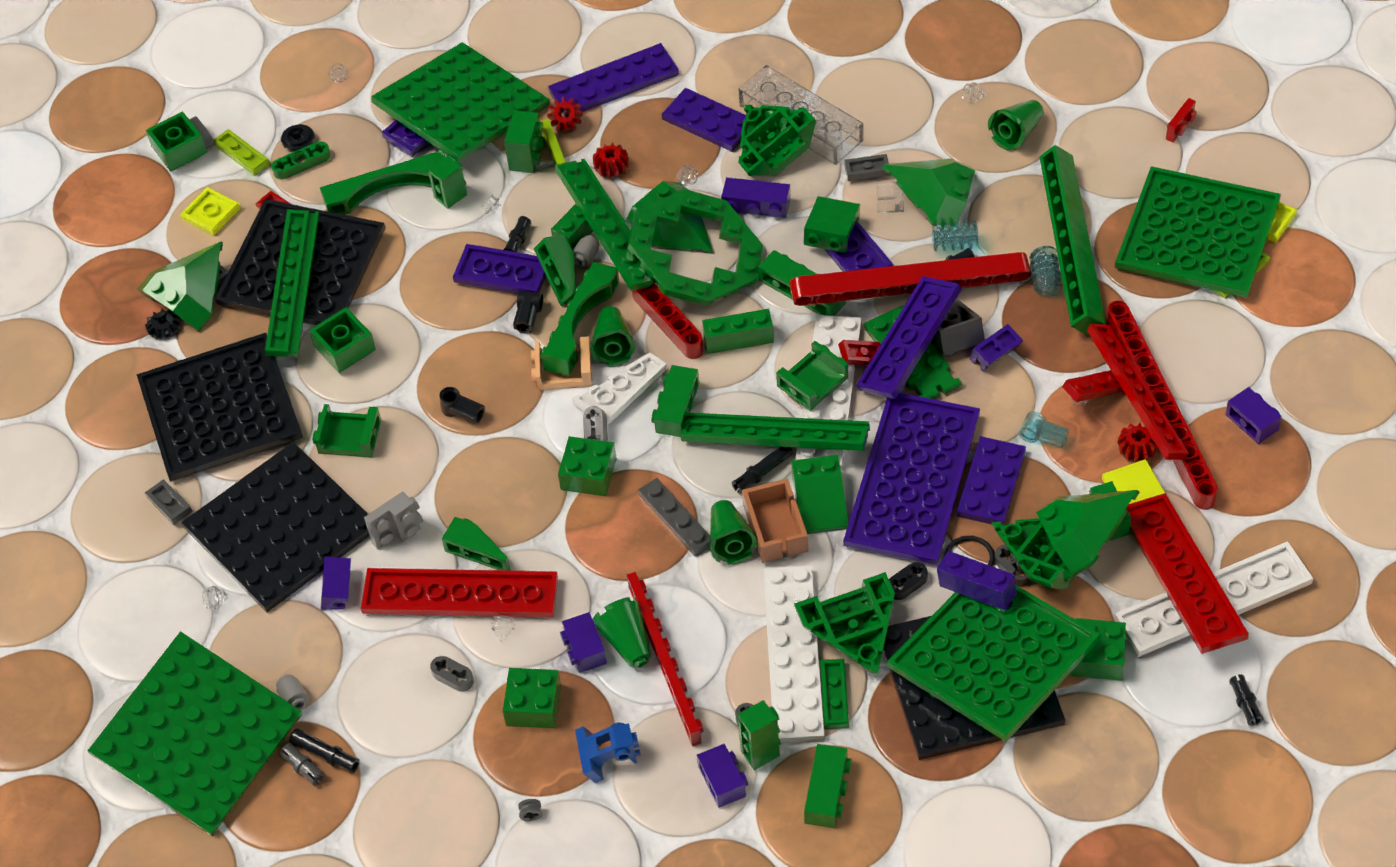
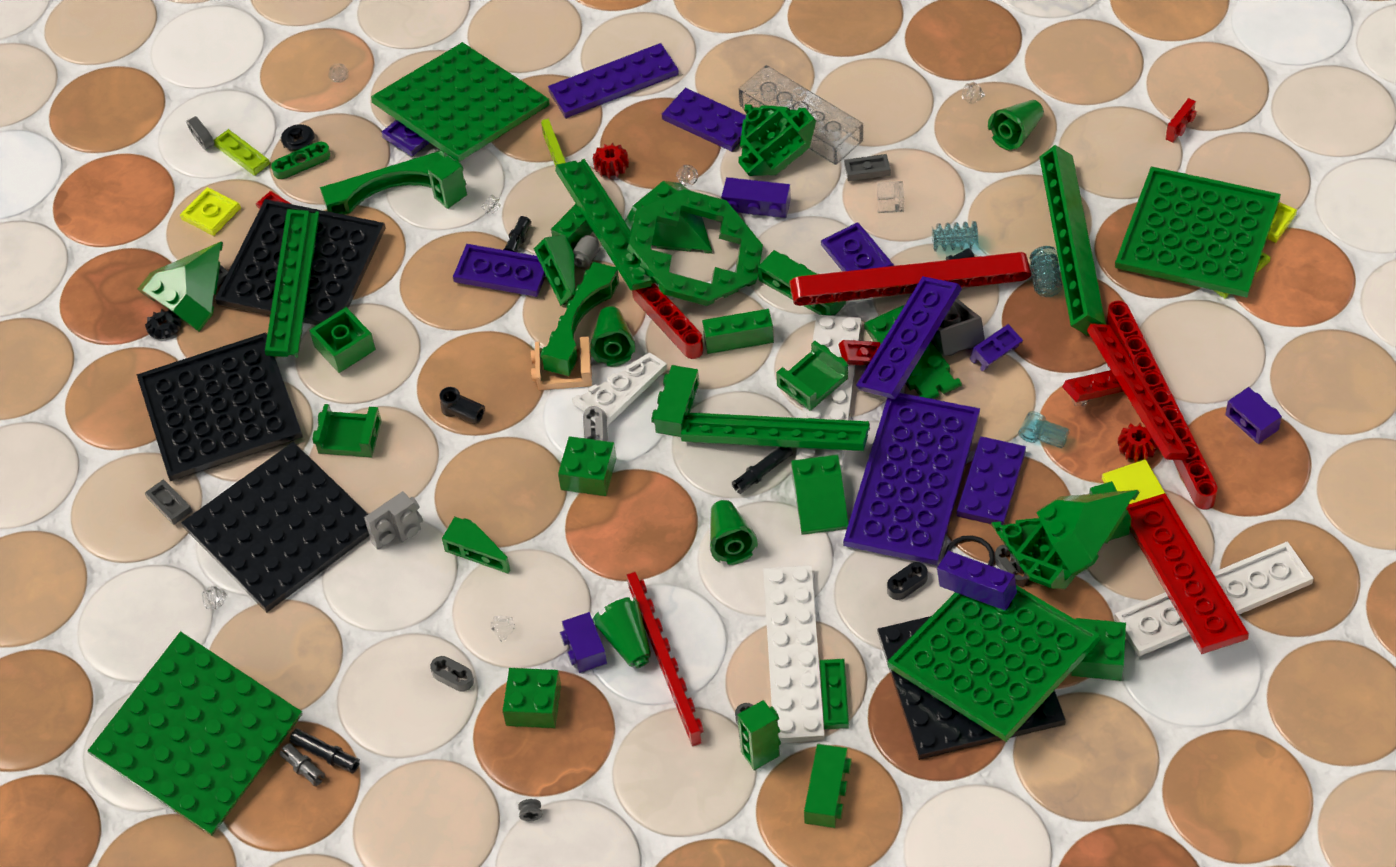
(176, 141): green brick -> none
(292, 691): light grey brick -> none
(335, 583): dark purple hinge -> none
(459, 592): red plate -> none
(524, 141): green brick -> none
(527, 308): black piece -> none
(569, 108): red gear -> none
(621, 748): blue tile -> none
(675, 516): dark grey plate -> none
(722, 775): dark purple brick -> none
(775, 520): nougat piece -> none
(831, 224): green panel -> none
(853, 621): green wedge -> none
(935, 187): green wedge -> none
(1246, 700): black pin -> none

